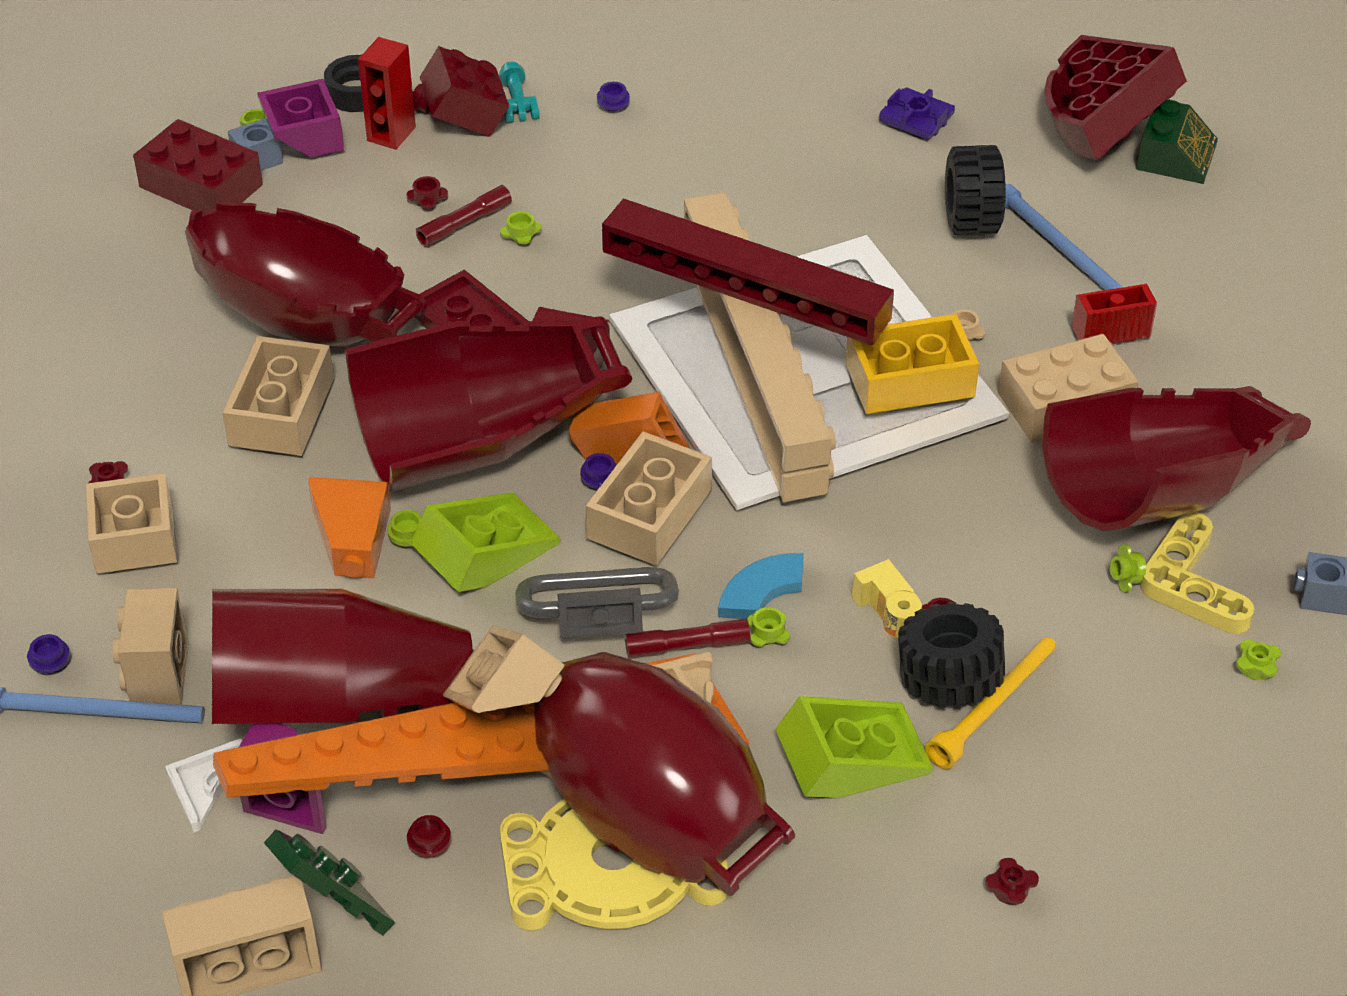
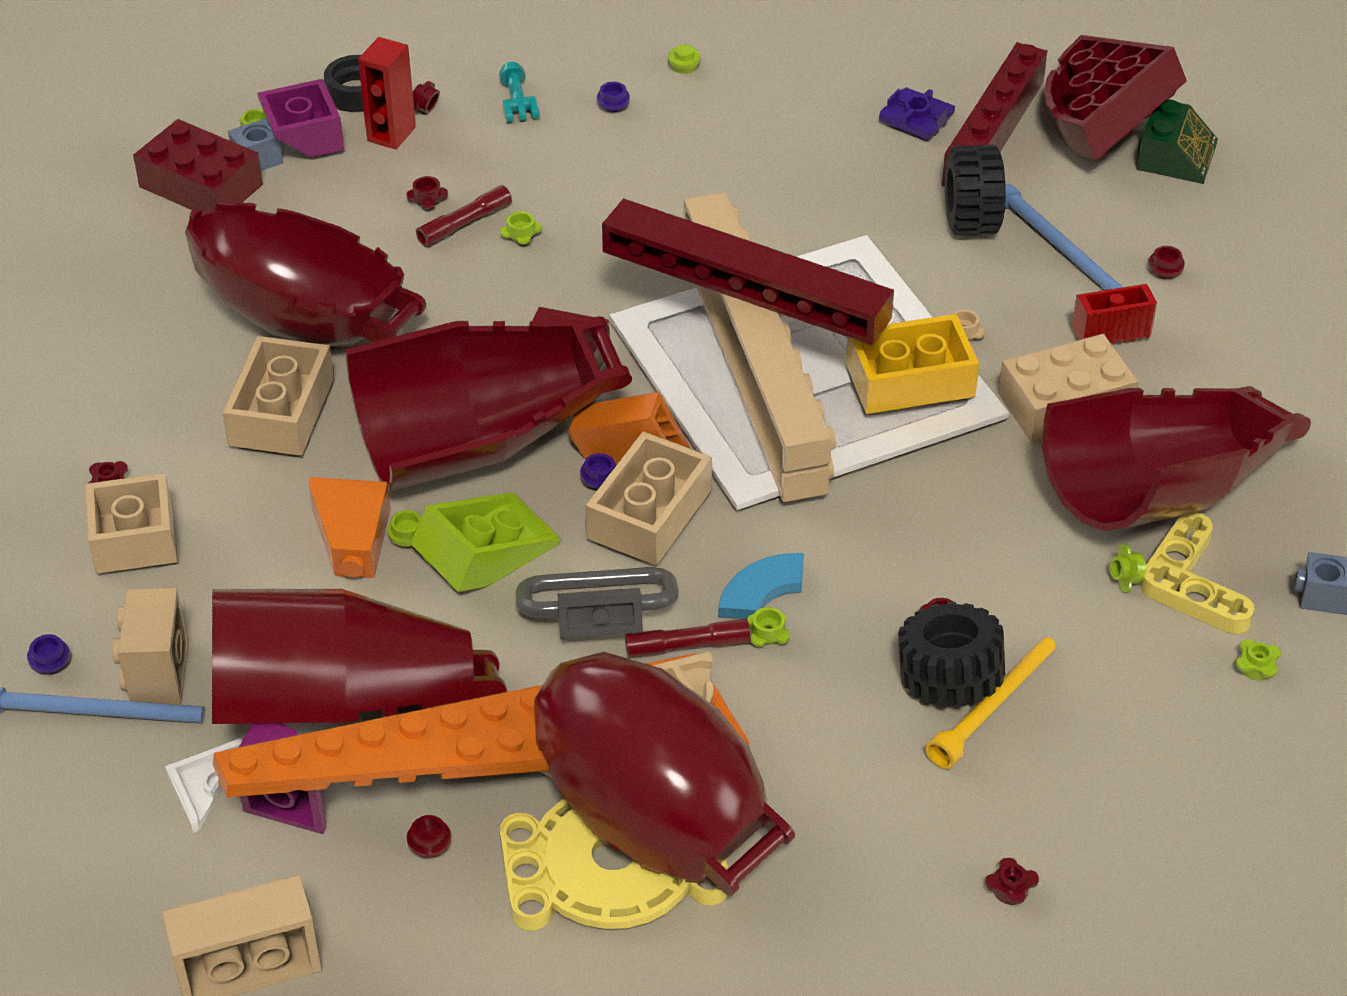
(328, 876): dark green wing -> none
(464, 91): dark red brick -> none
(466, 299): dark red plate -> none
(504, 673): tan slope -> none
(684, 58): none -> lime plate
(850, 745): lime slope -> none
(887, 593): light yellow leg -> none
(1003, 100): none -> dark red brick
(1166, 262): none -> dark red plate

